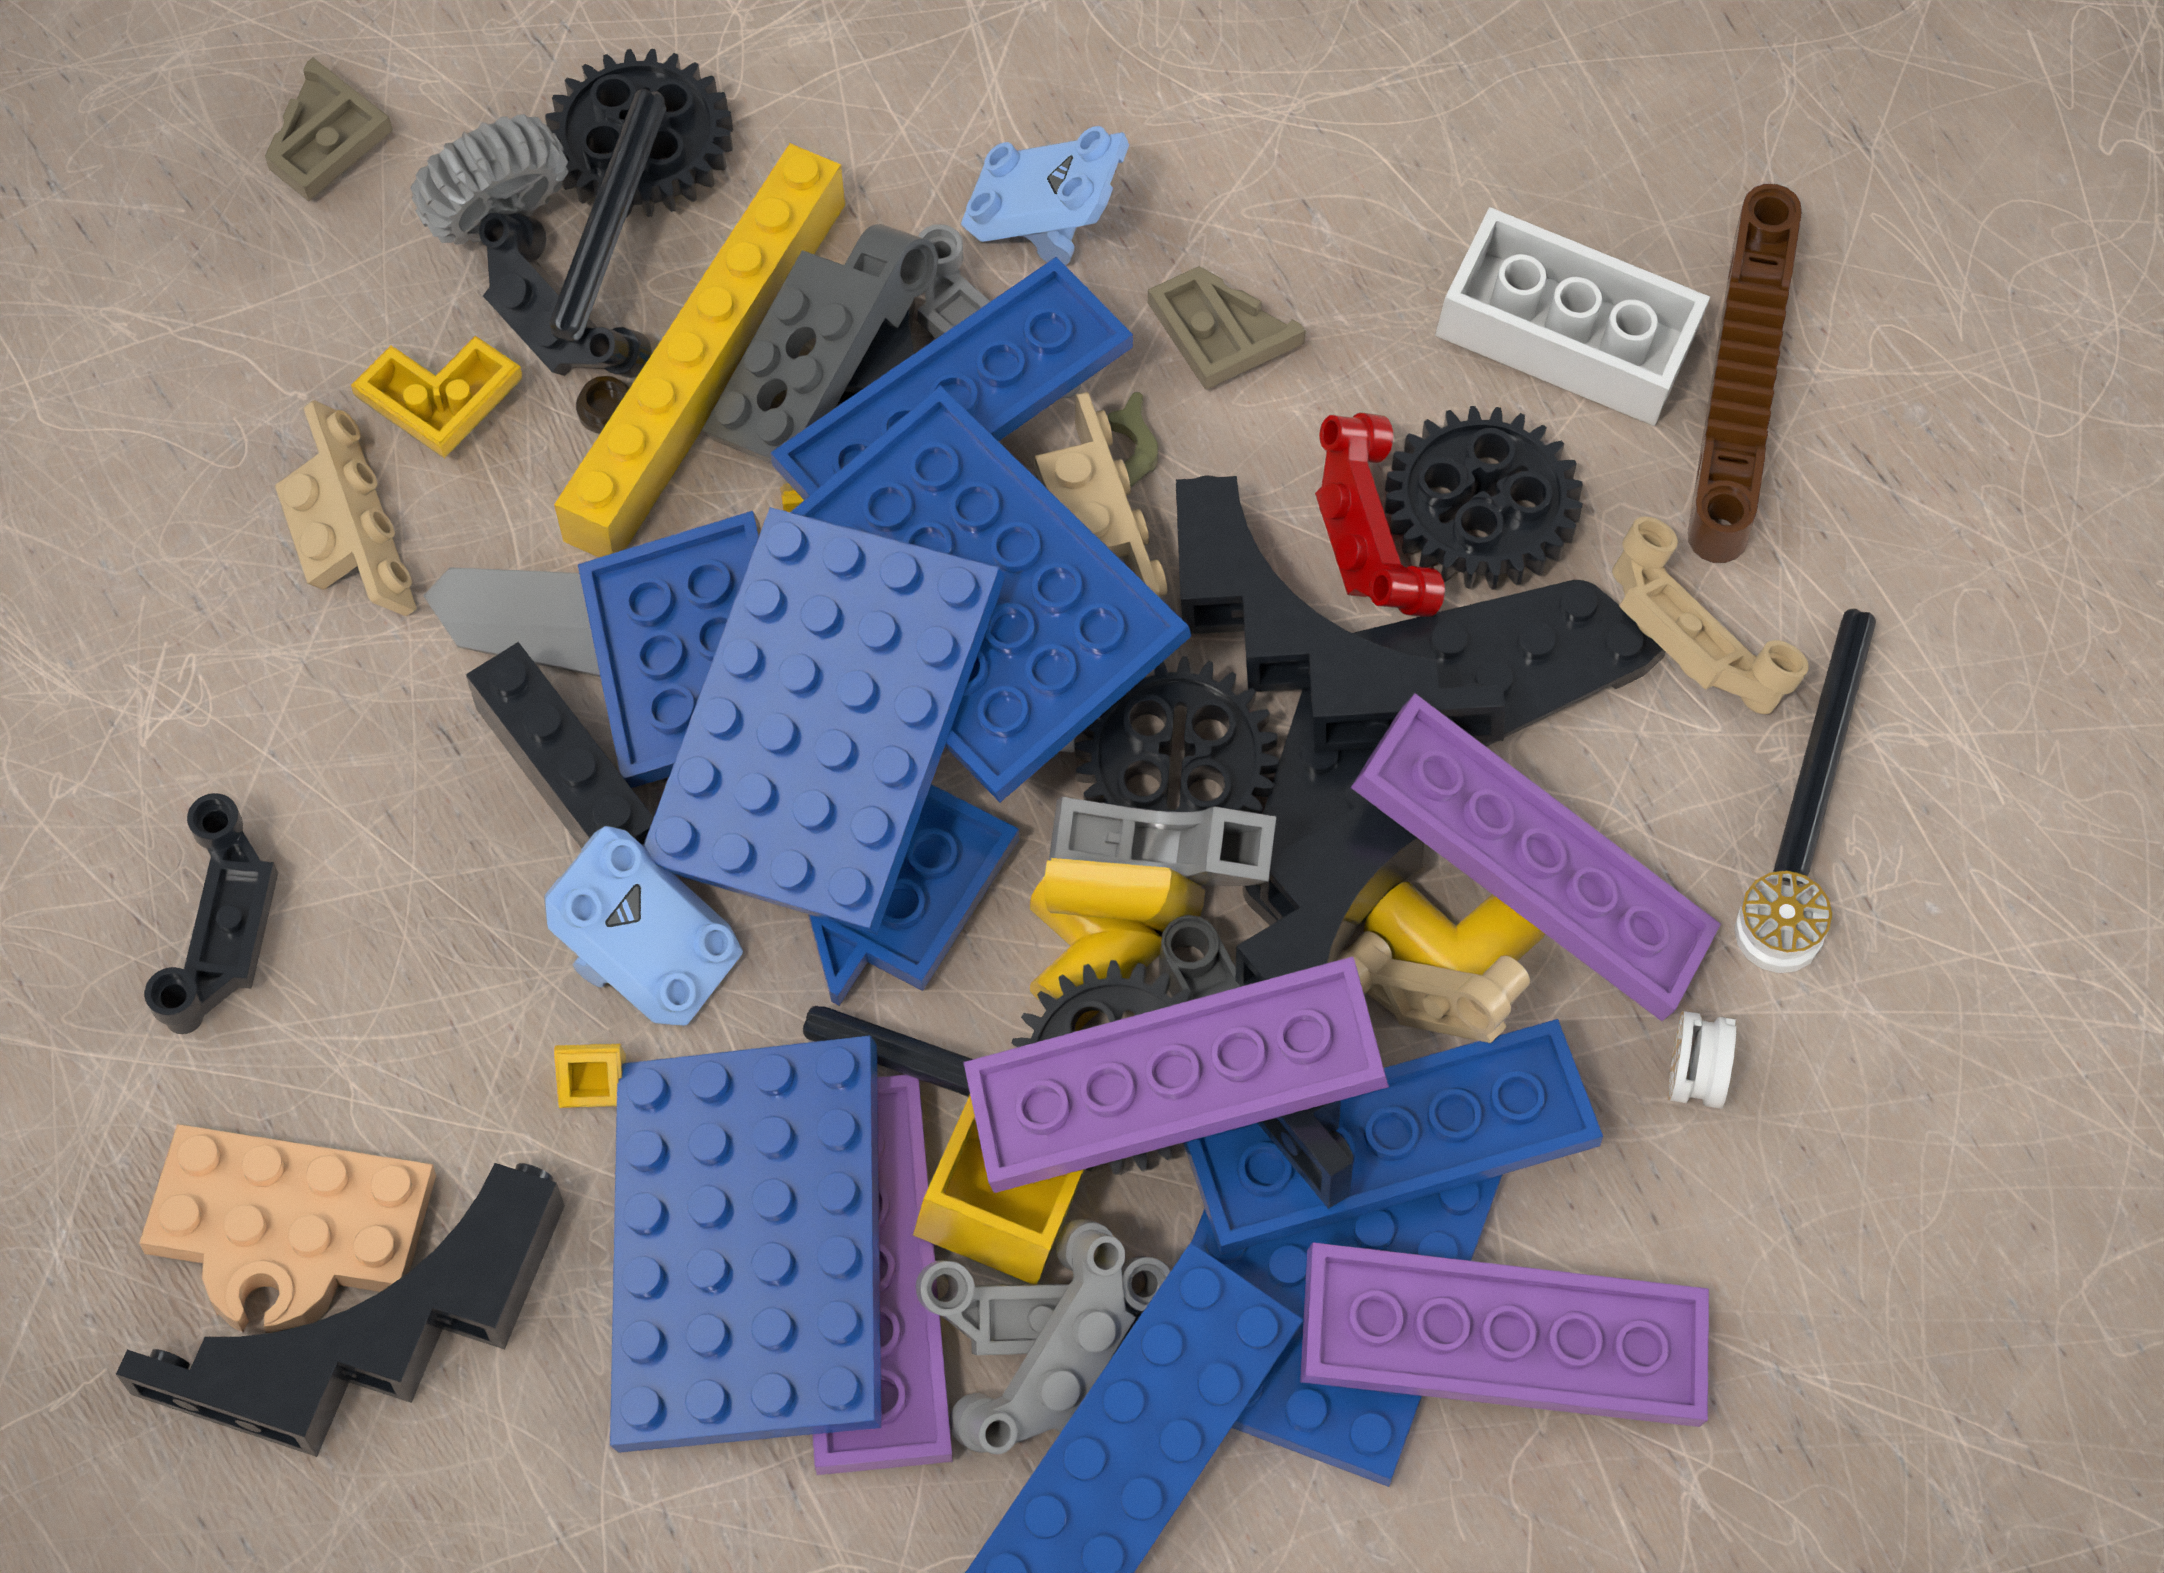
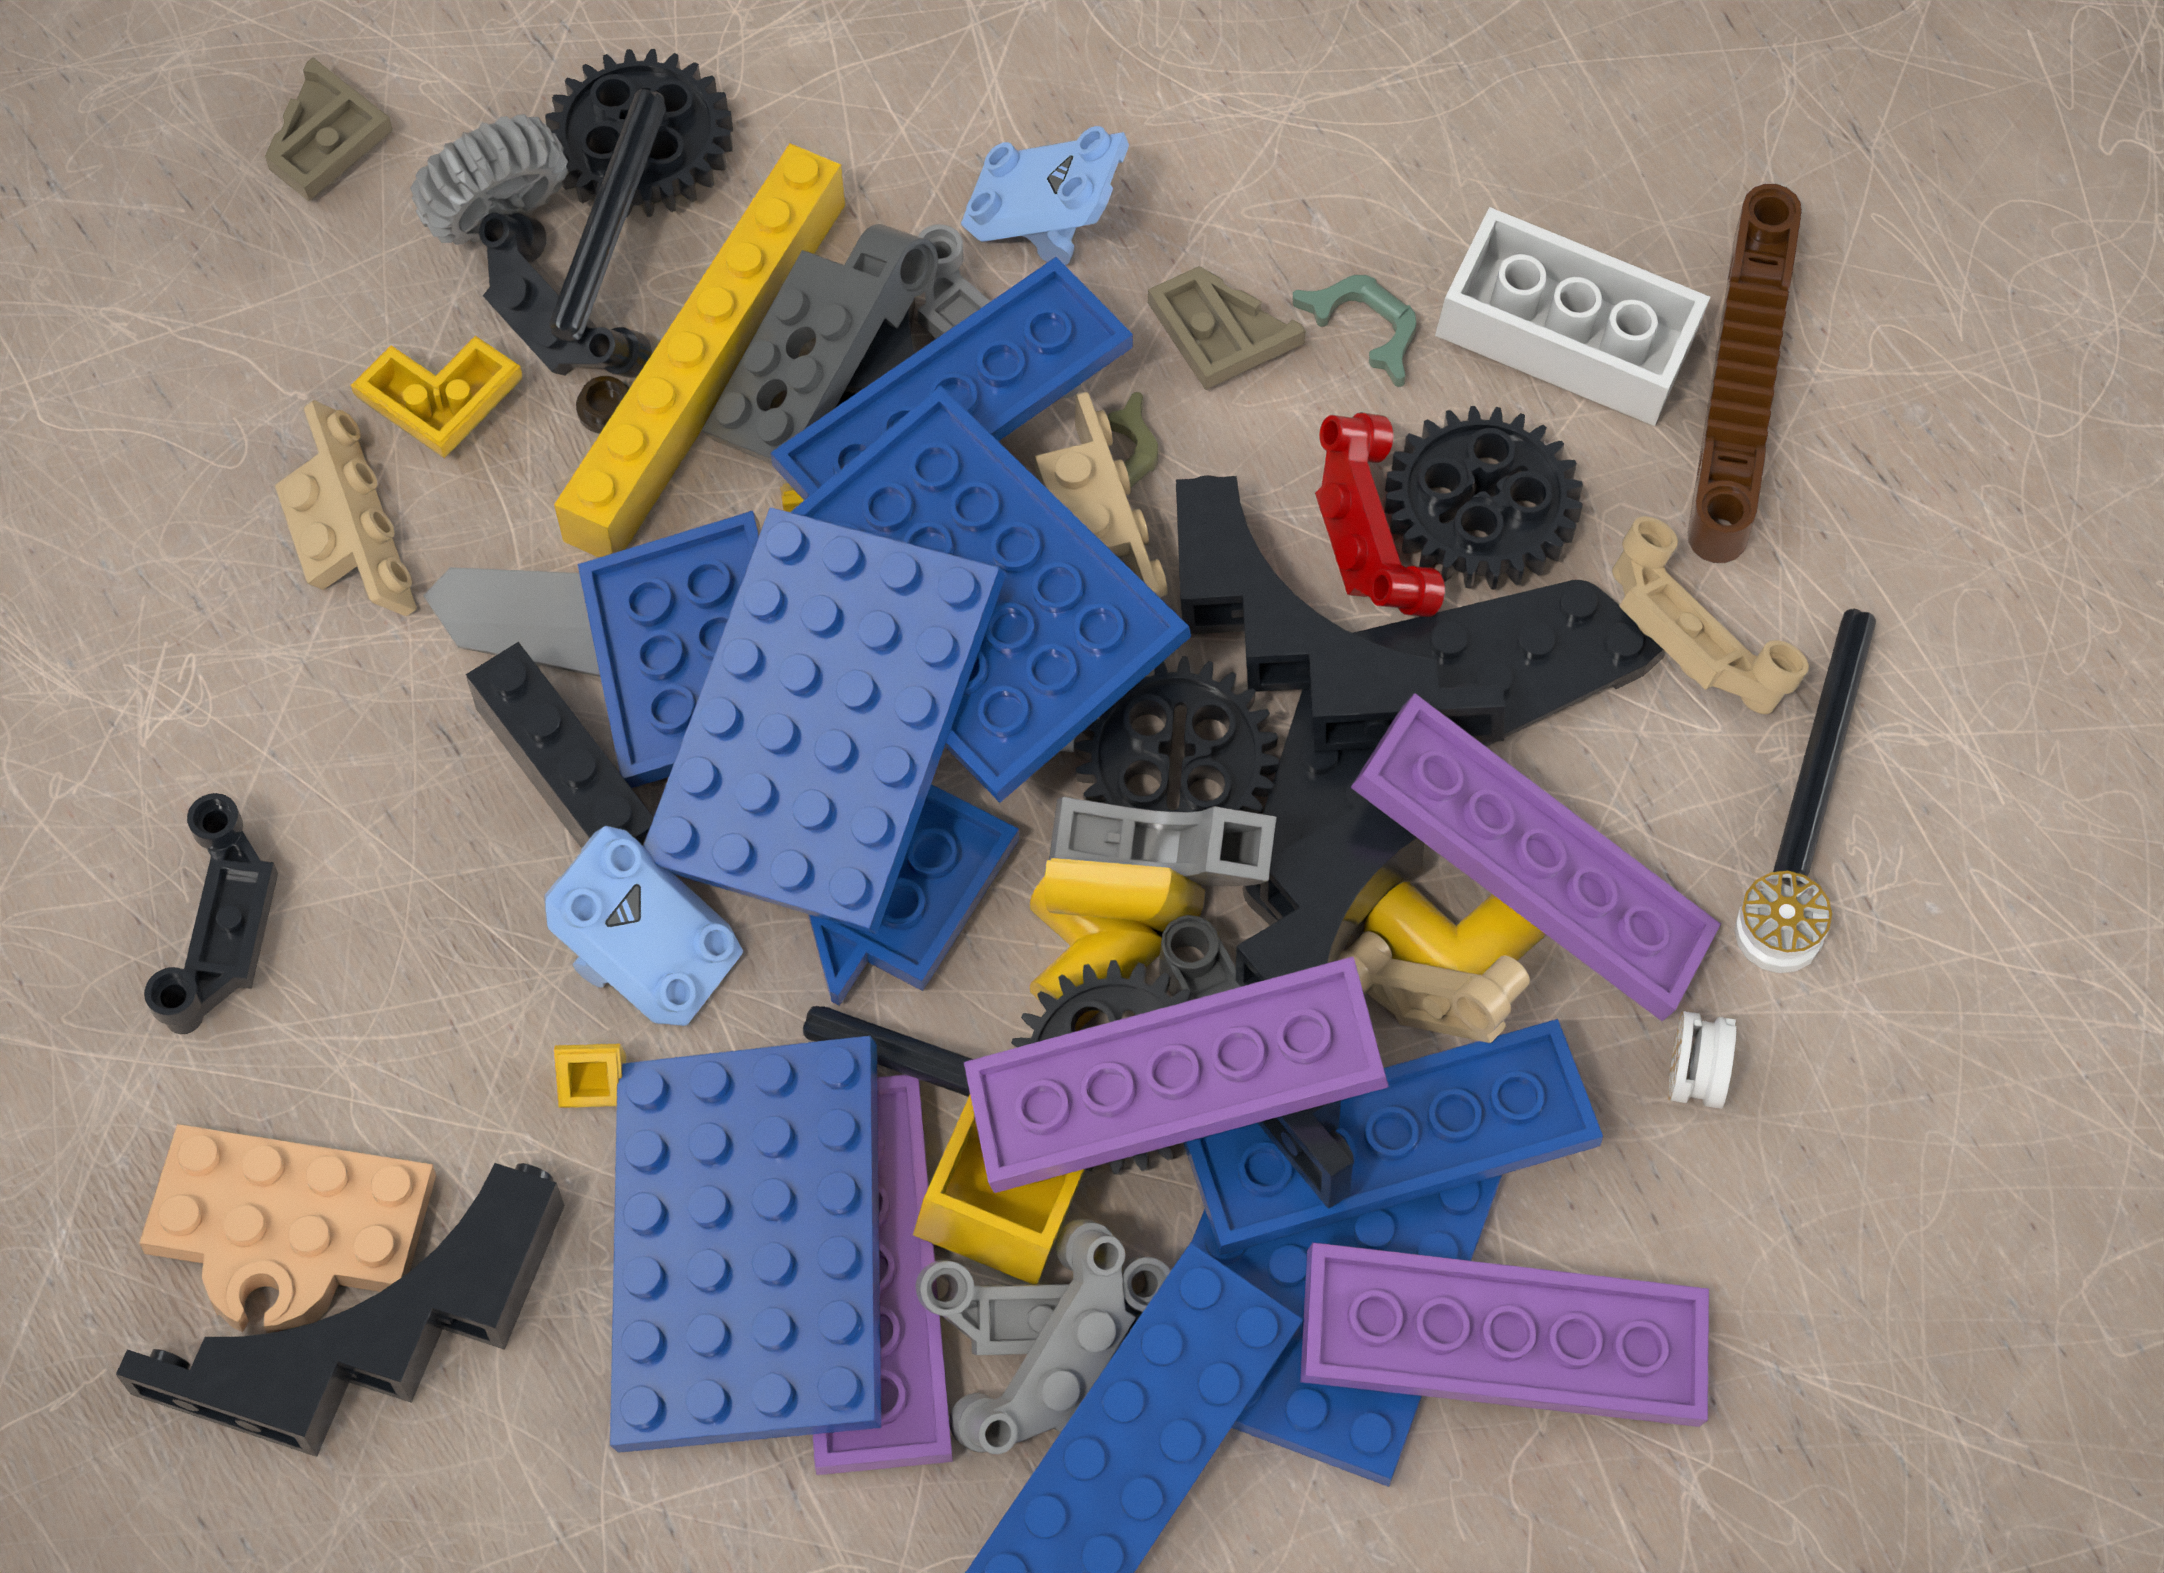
(1366, 290): none -> sand green helmet

